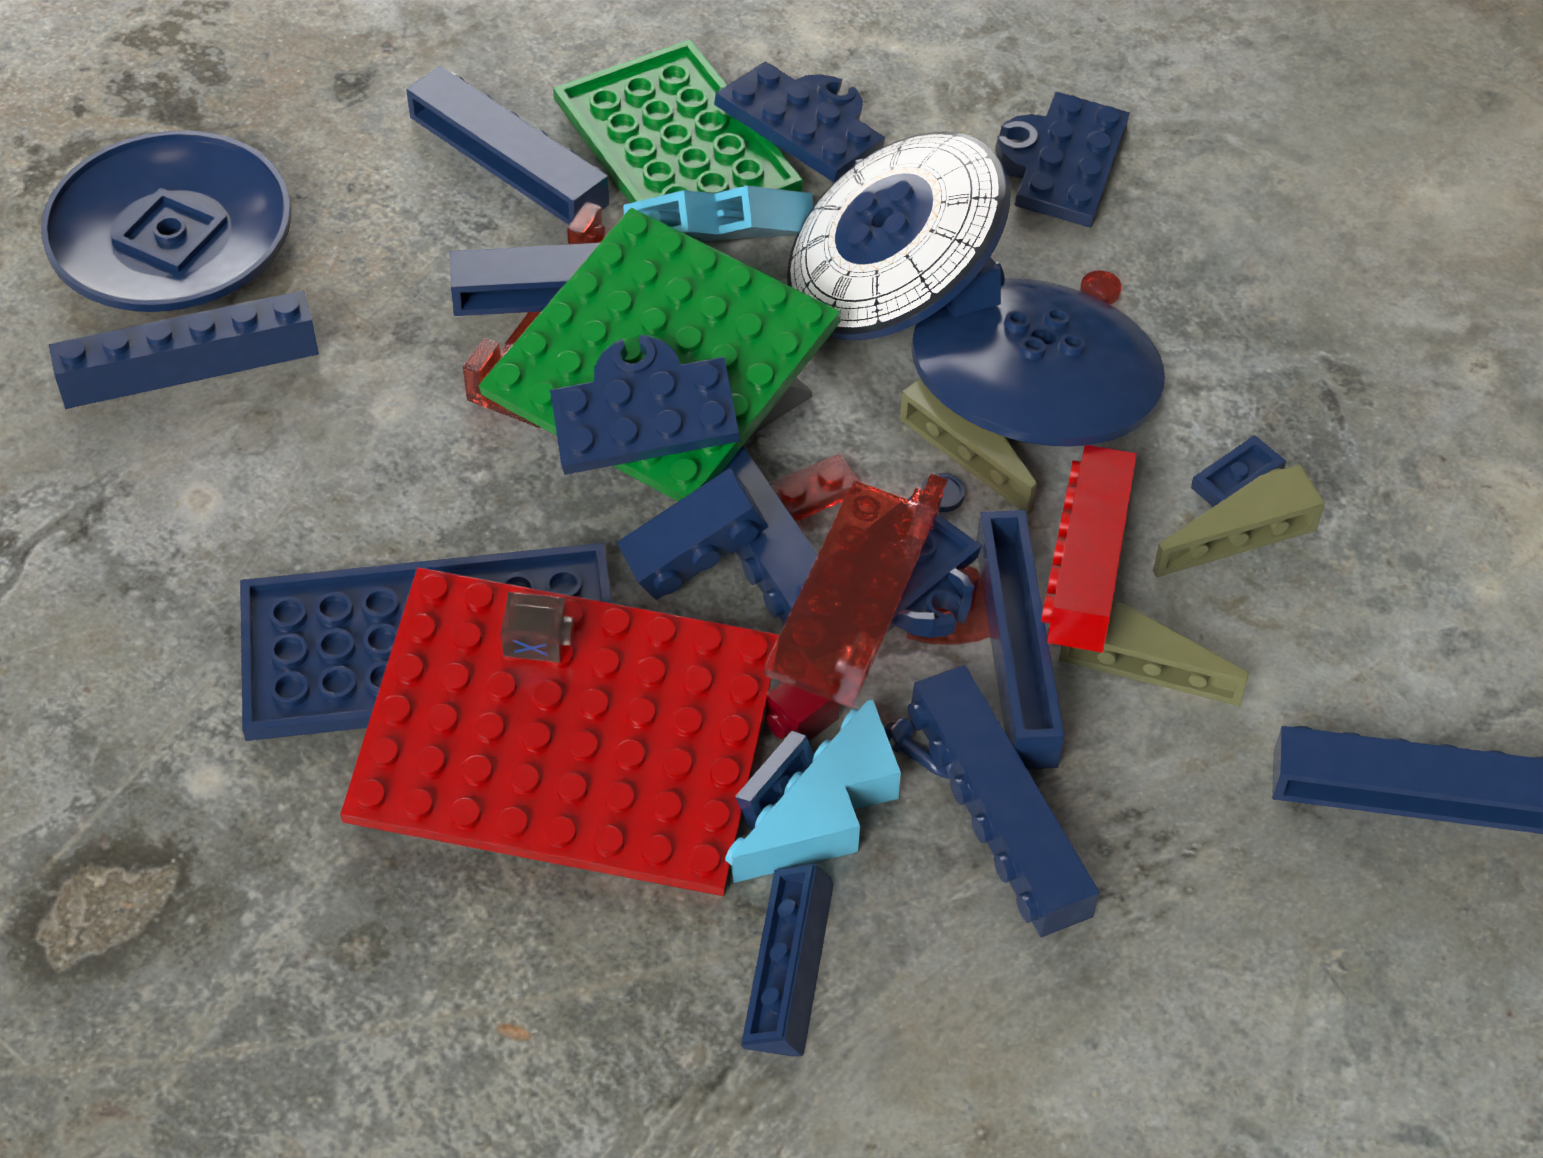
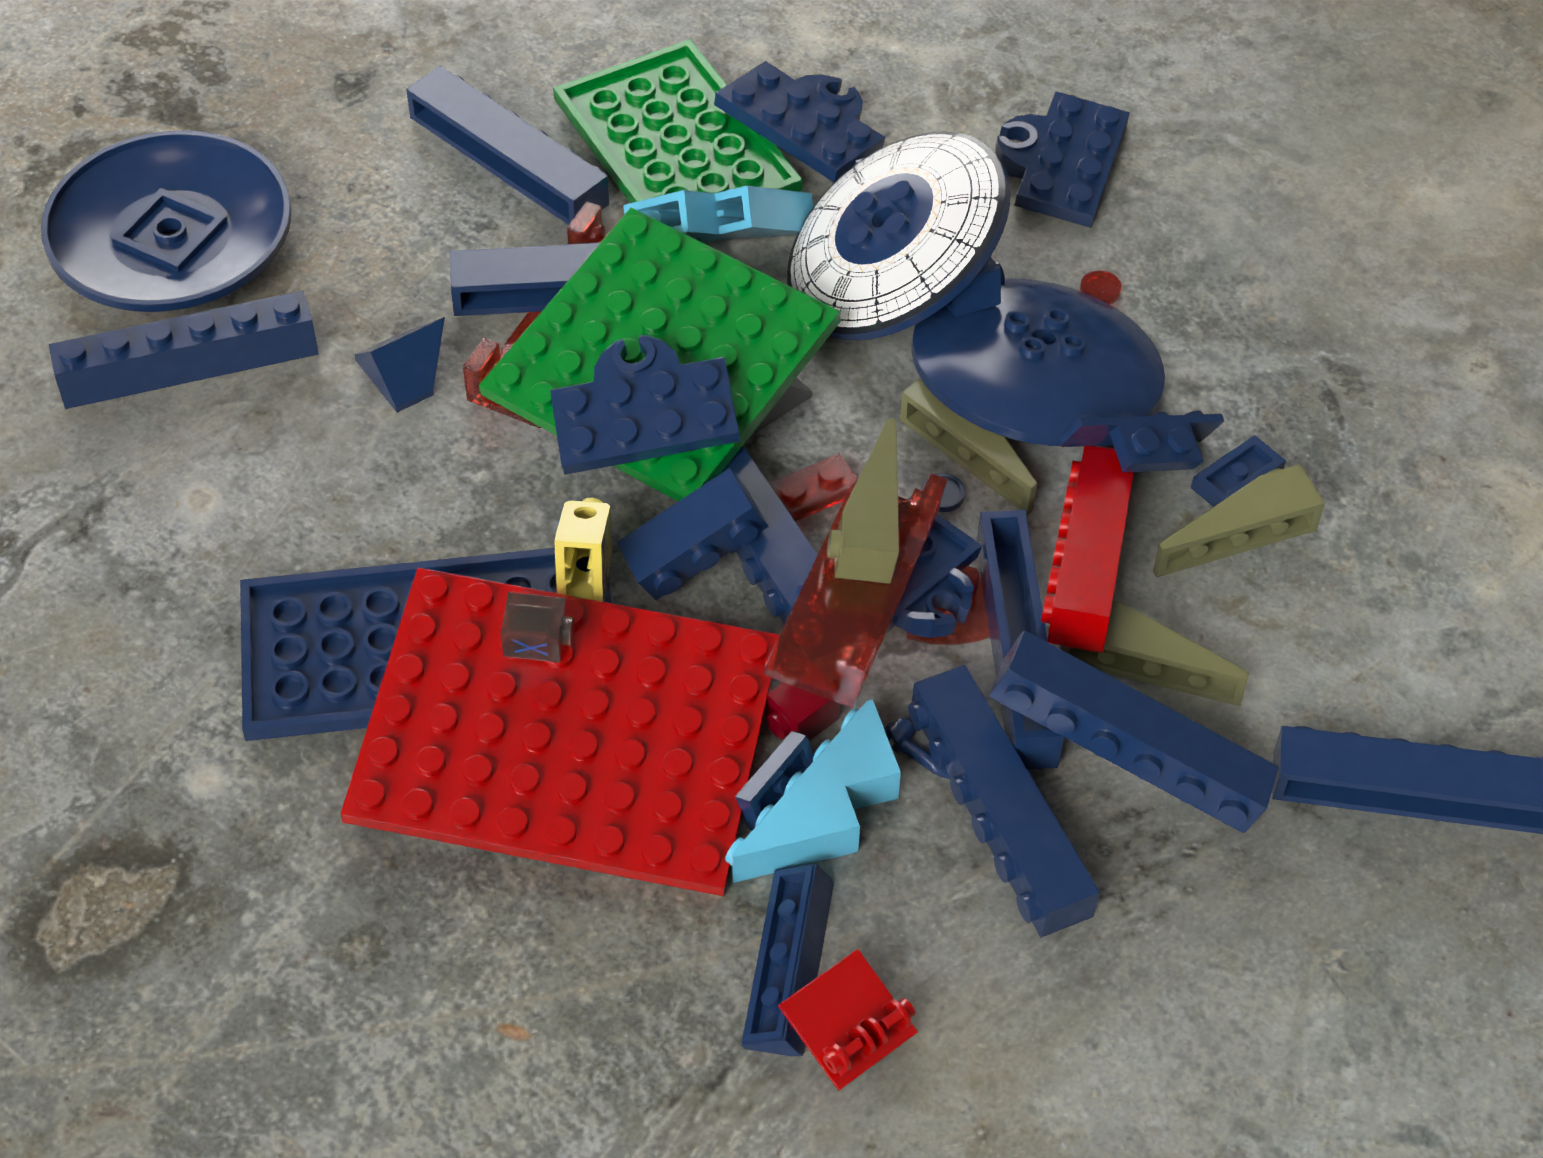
(405, 364): none -> dark blue slope
(582, 533): none -> light yellow torso
(849, 1019): none -> red hinge
(868, 529): none -> olive slope
(1134, 732): none -> dark blue brick
(1146, 442): none -> dark blue bracket

